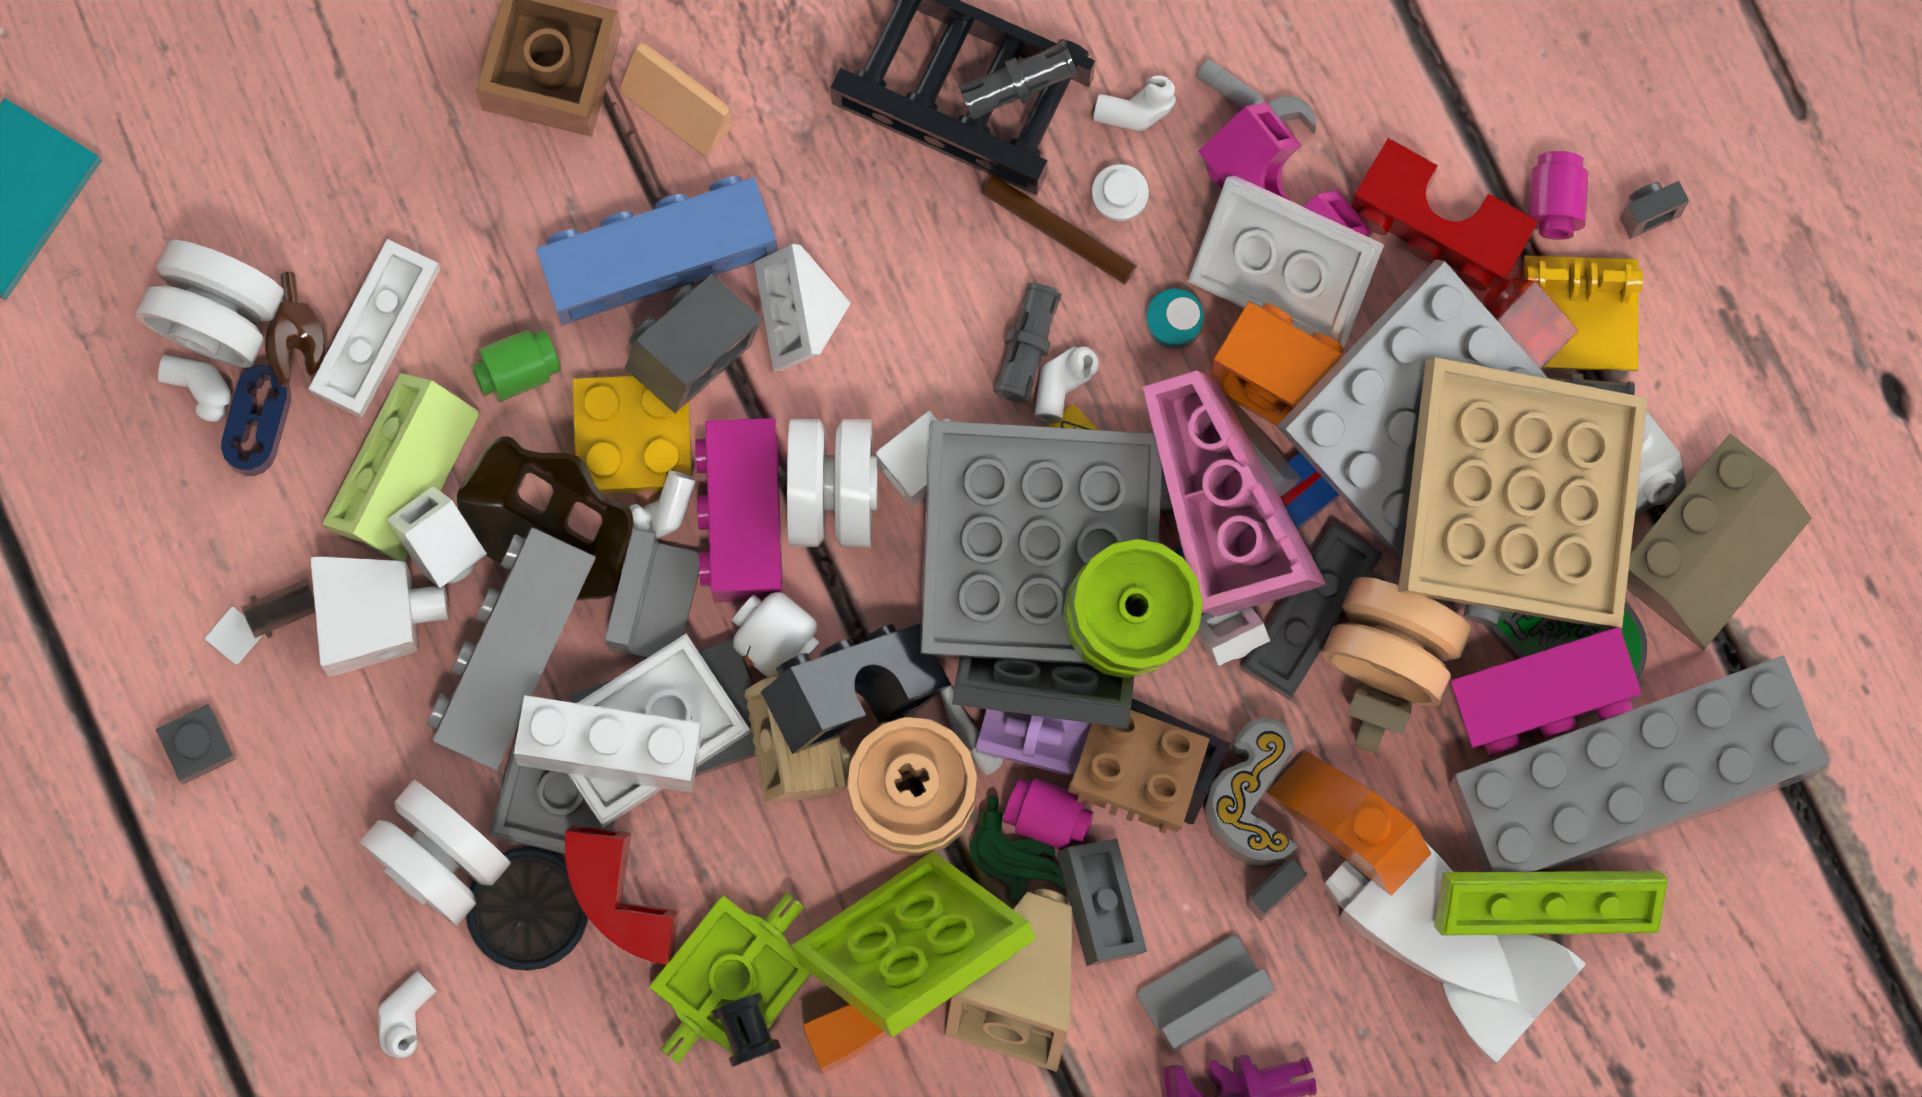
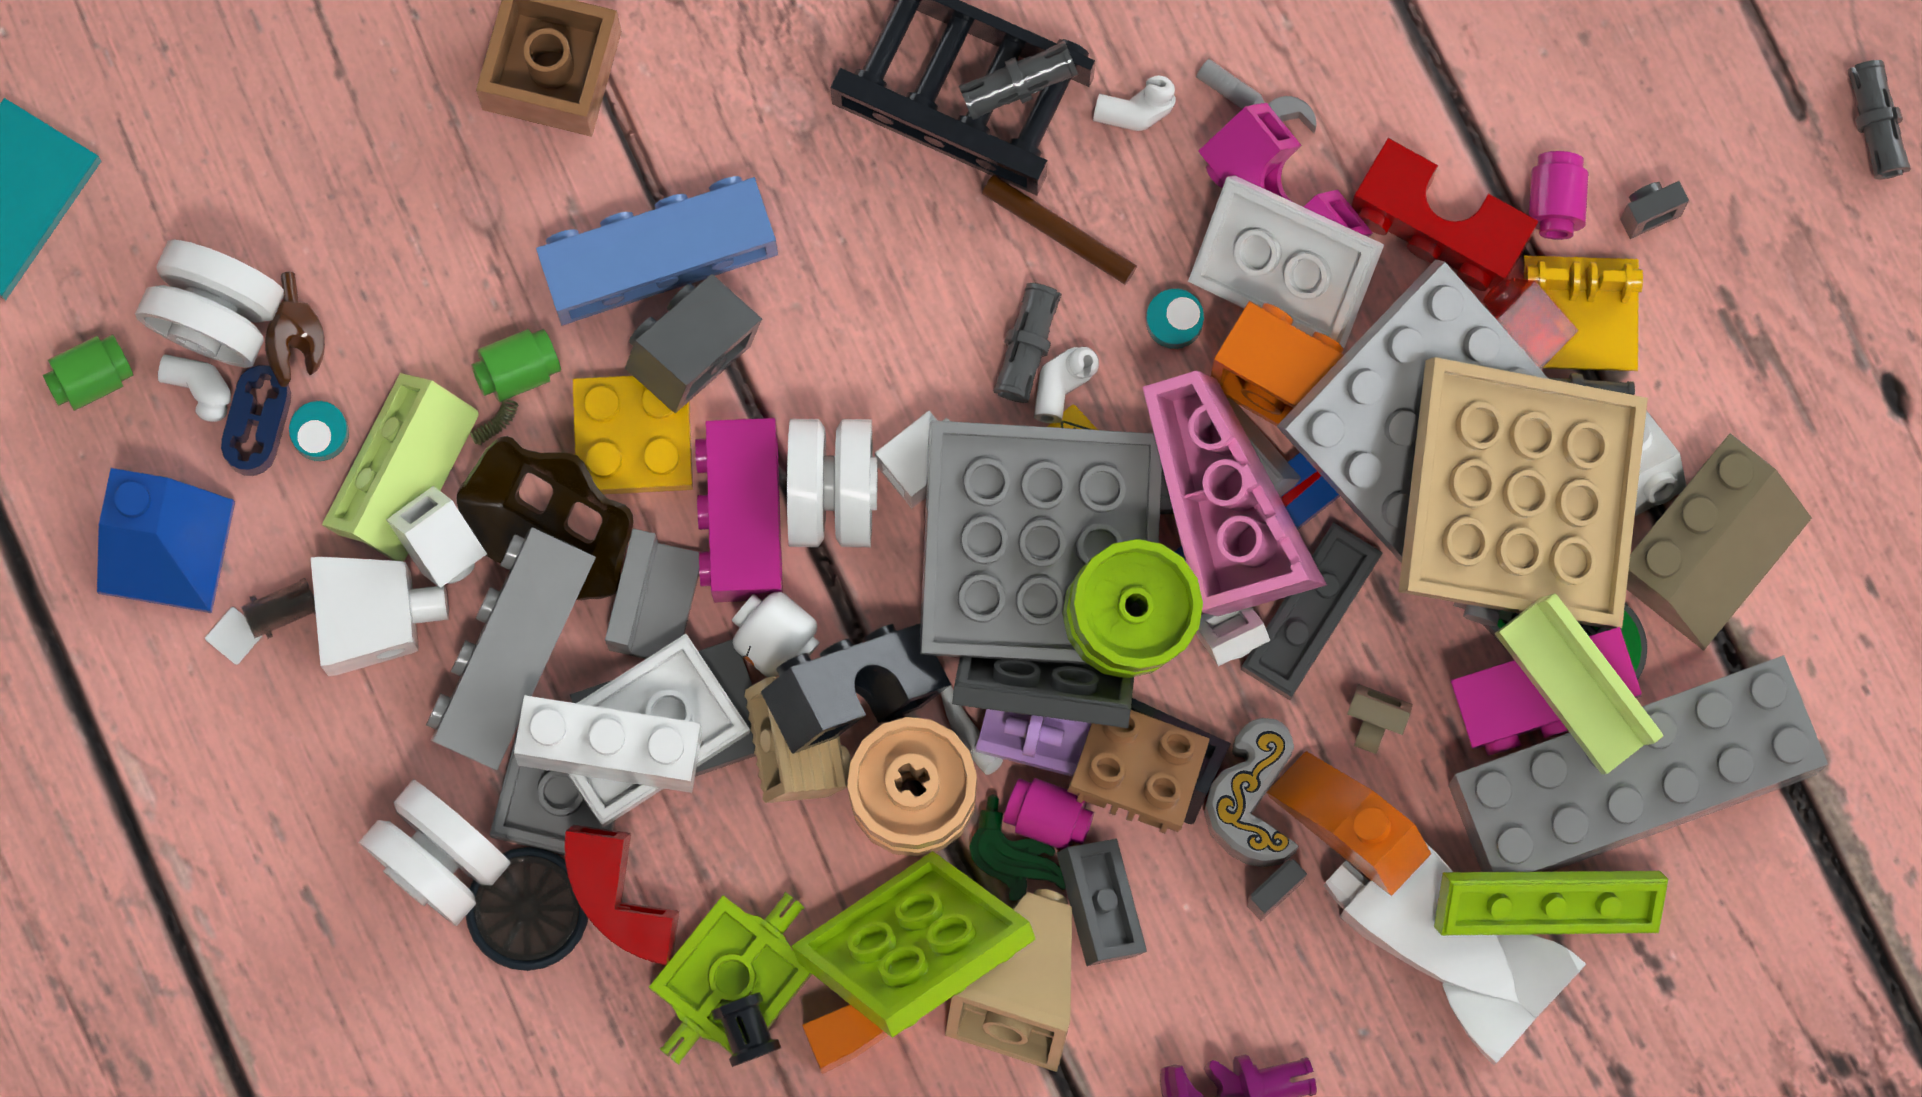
(87, 372): none -> bright green brick
(161, 541): none -> blue slope
(195, 744): dark grey plate -> none
(319, 431): none -> teal tile
(374, 328): white plate -> none
(398, 1018): white arm -> none
(496, 421): none -> olive leg
(669, 511): white arm -> none
(676, 100): light nougat slope -> none
(797, 305): white slope -> none
(1120, 192): white plate -> none
(1204, 993): light grey panel -> none
(1396, 642): light nougat wheel -> none
(1578, 683): none -> yellowish green panel
(1879, 119): none -> dark grey pin

